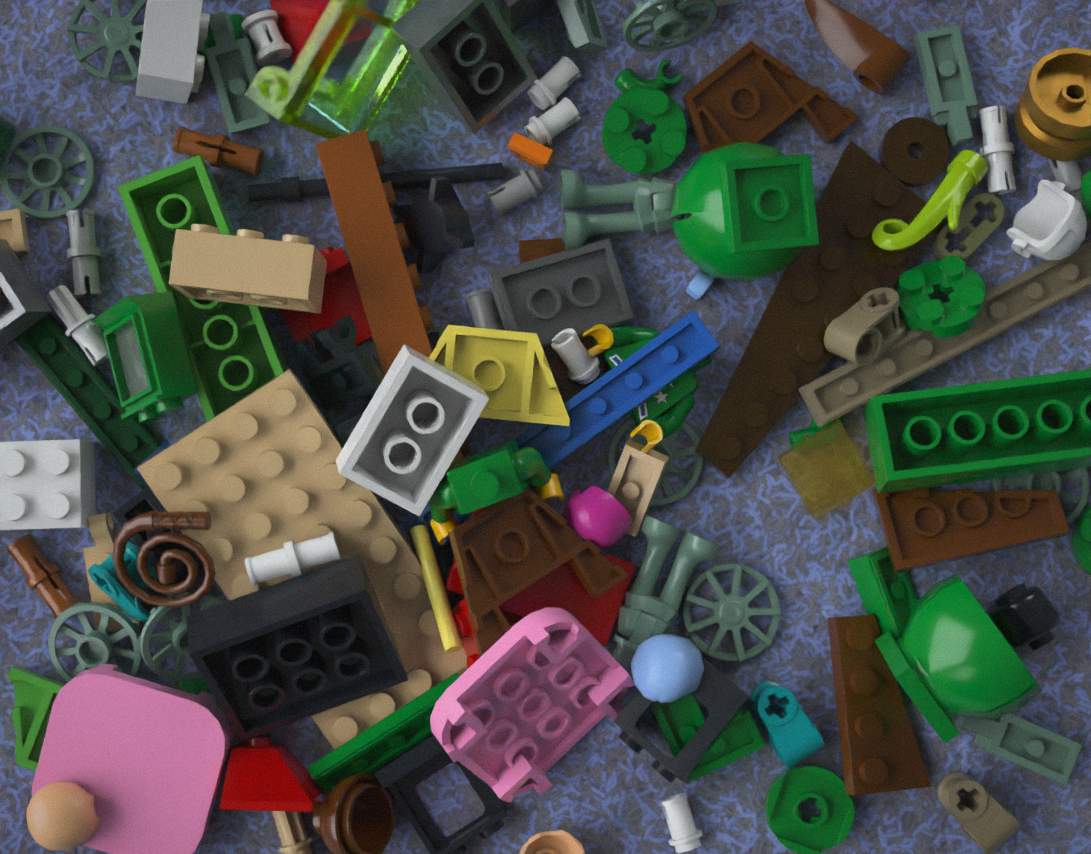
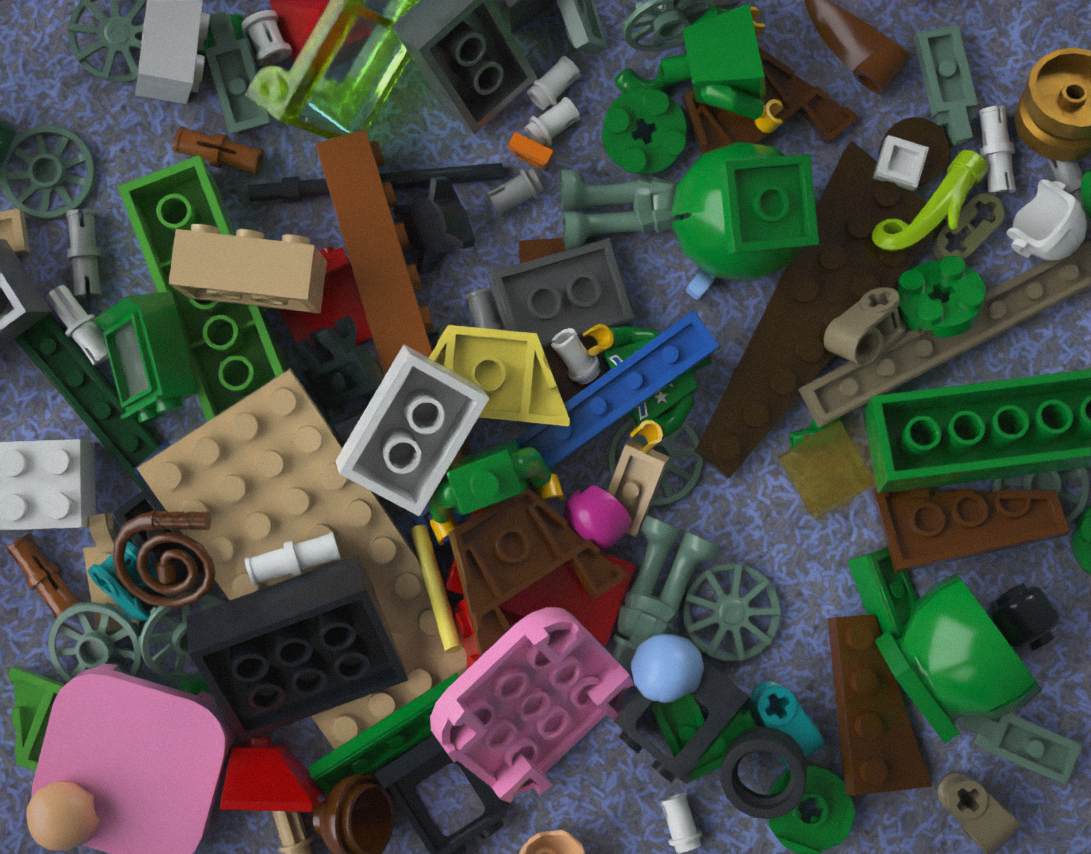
(726, 64): none -> green torso
(757, 804): none -> black tyre
(901, 162): none -> white tile

